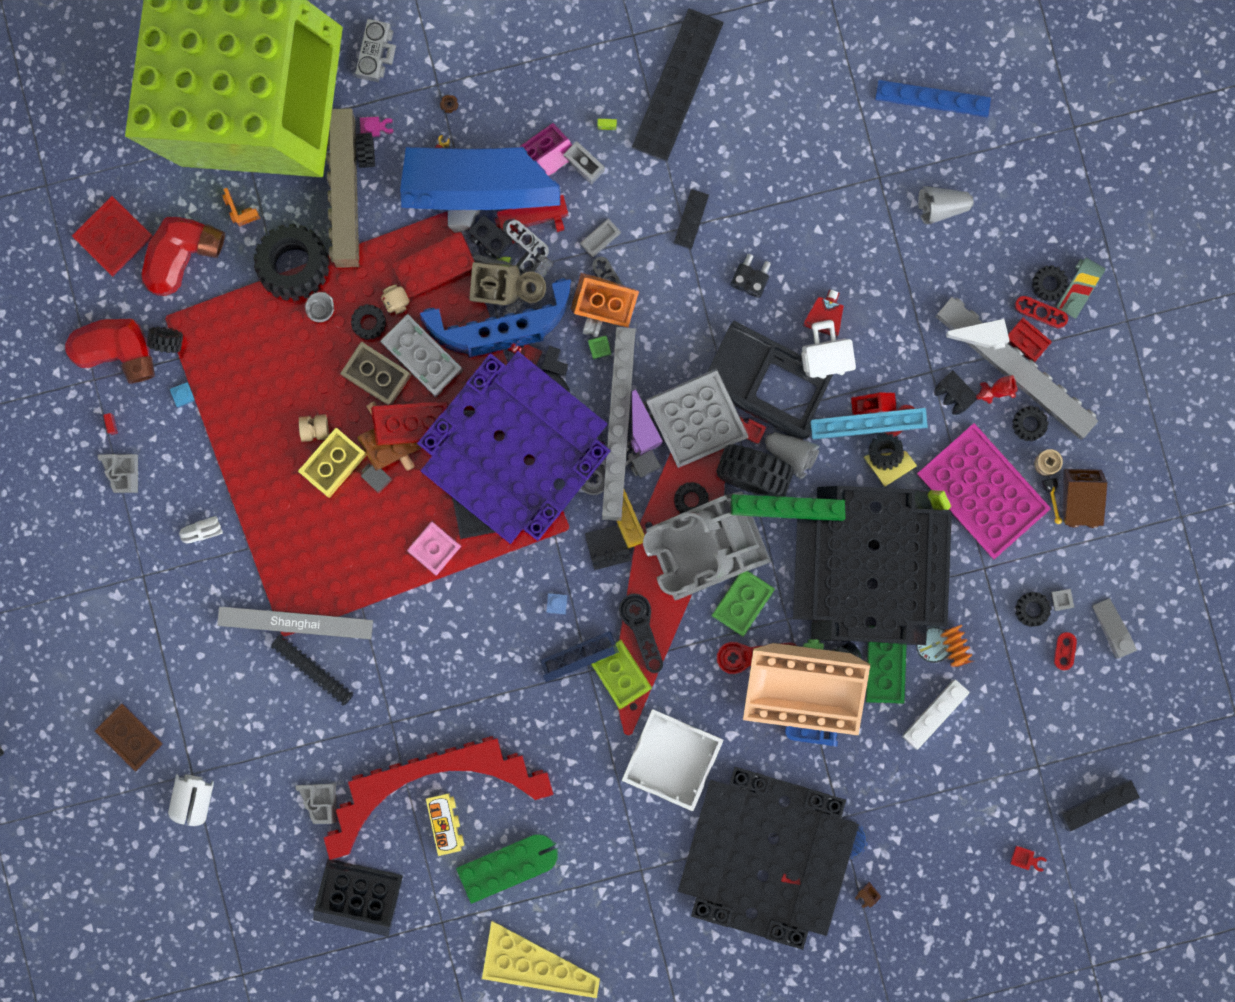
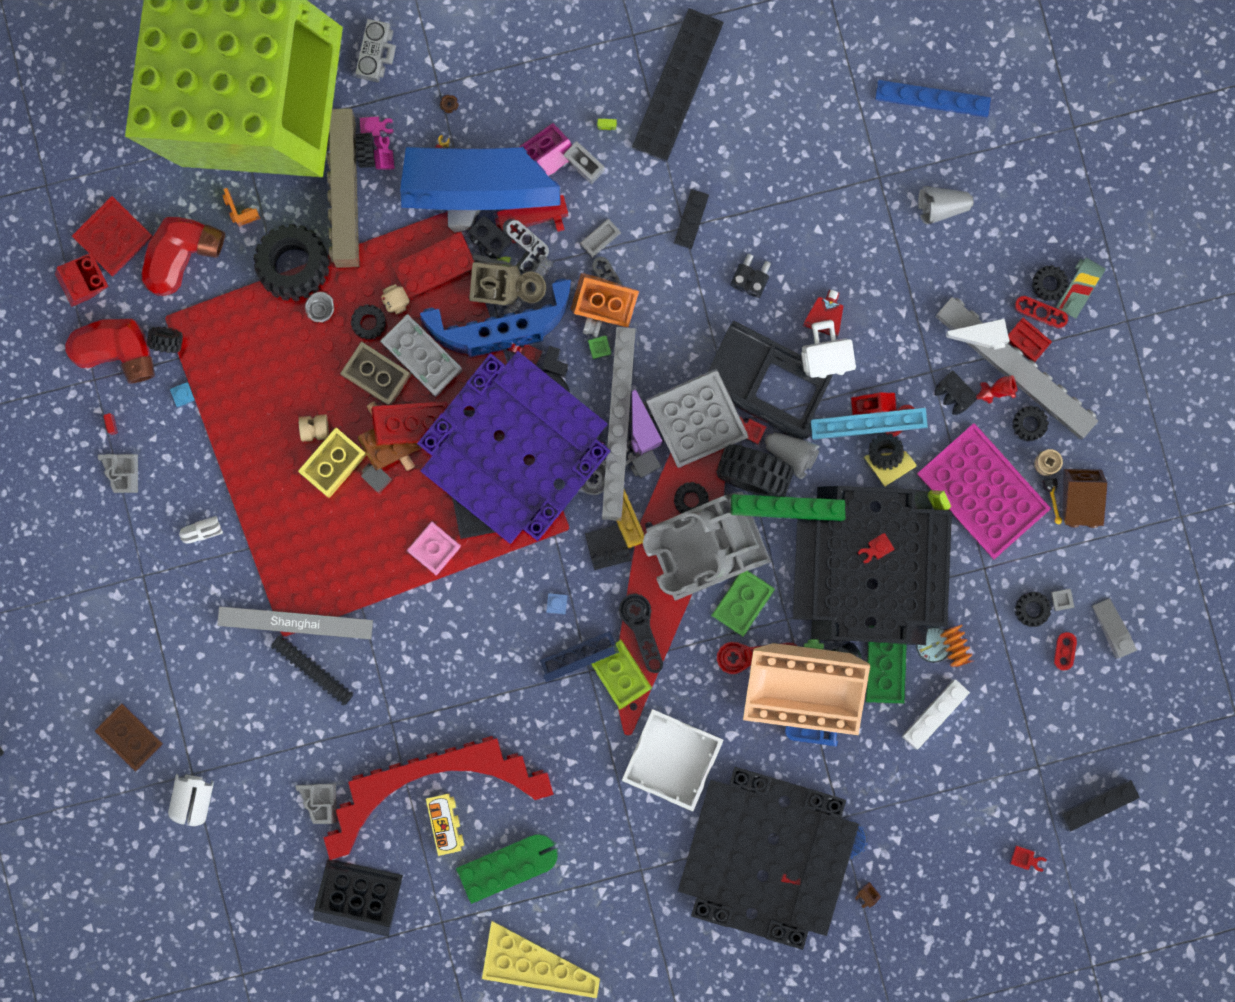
(81, 279): none -> red slope
(383, 156): none -> dark pink plate
(879, 547): none -> red plate

